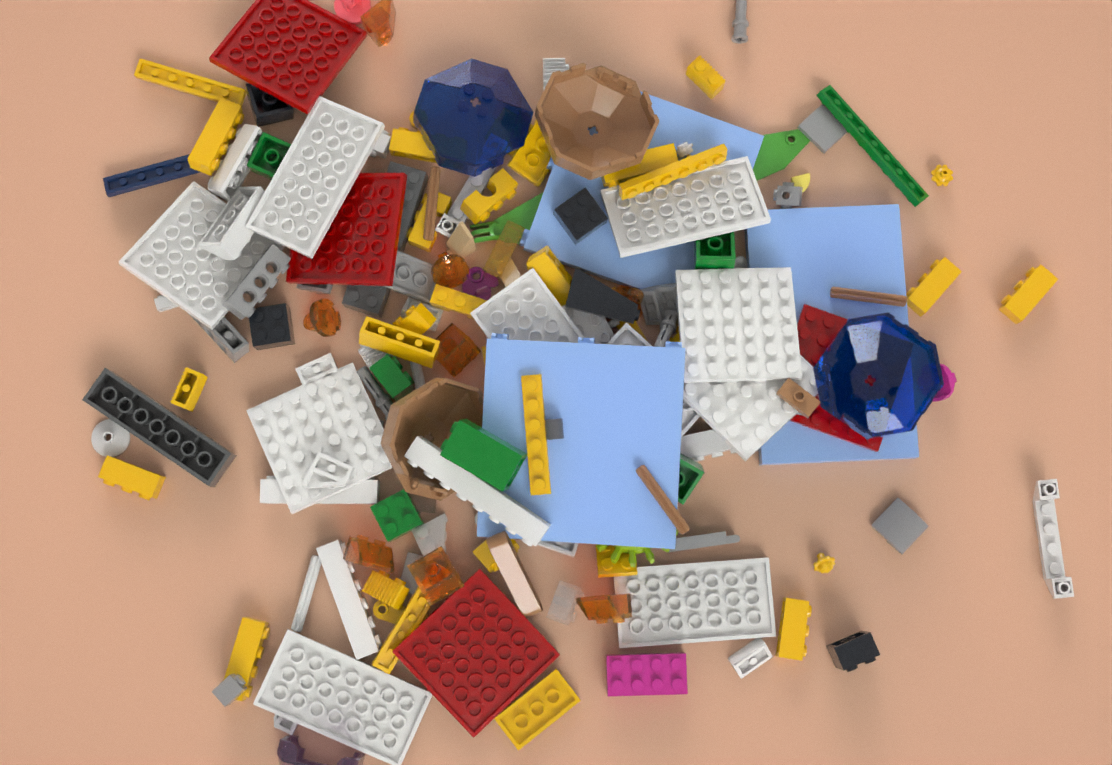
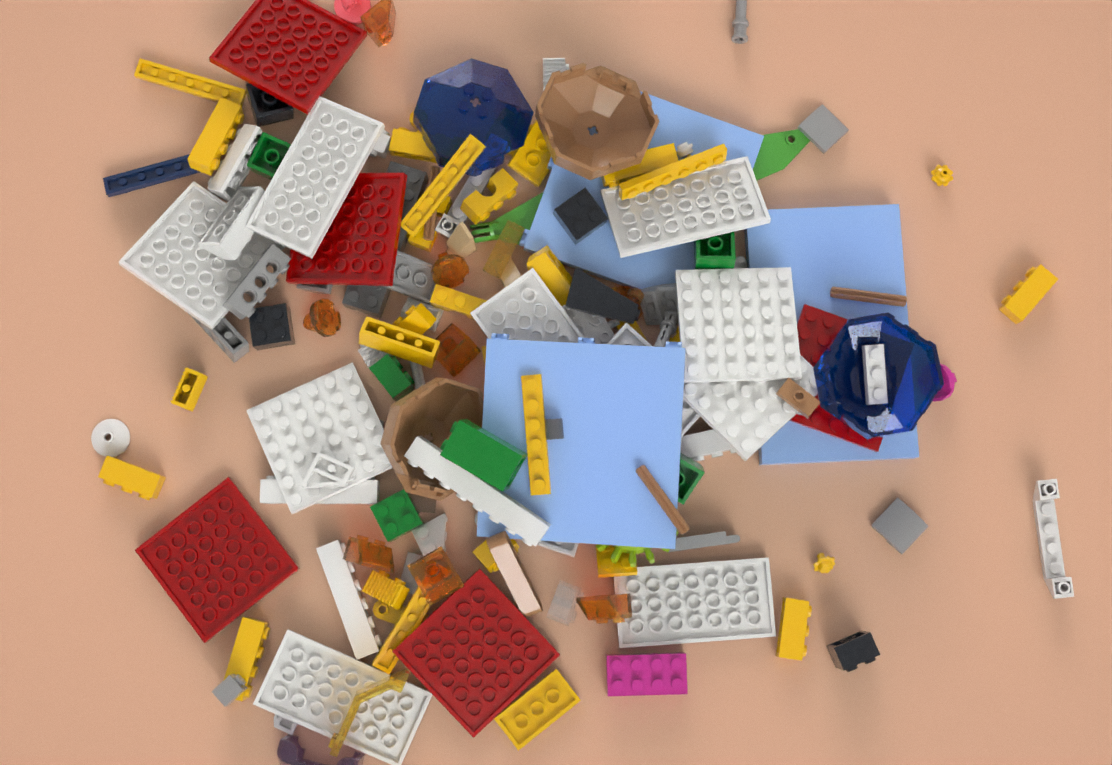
(159, 427): dark grey brick -> none
(163, 304): white piece -> none
(217, 559): none -> red plate
(306, 594): white axle -> none
(316, 369): white plate -> none
(382, 400): light grey pin -> none
(395, 682): none -> clear yellow windscreen
(442, 185): none -> yellow plate
(481, 287): magenta plate -> none
(705, 77): yellow brick -> none
(750, 657): white slope -> none
(795, 195): light grey brick -> none
(801, 181): light yellow tile -> none
(872, 145): green plate -> none
(874, 374): none -> white plate
(932, 285): yellow brick -> none

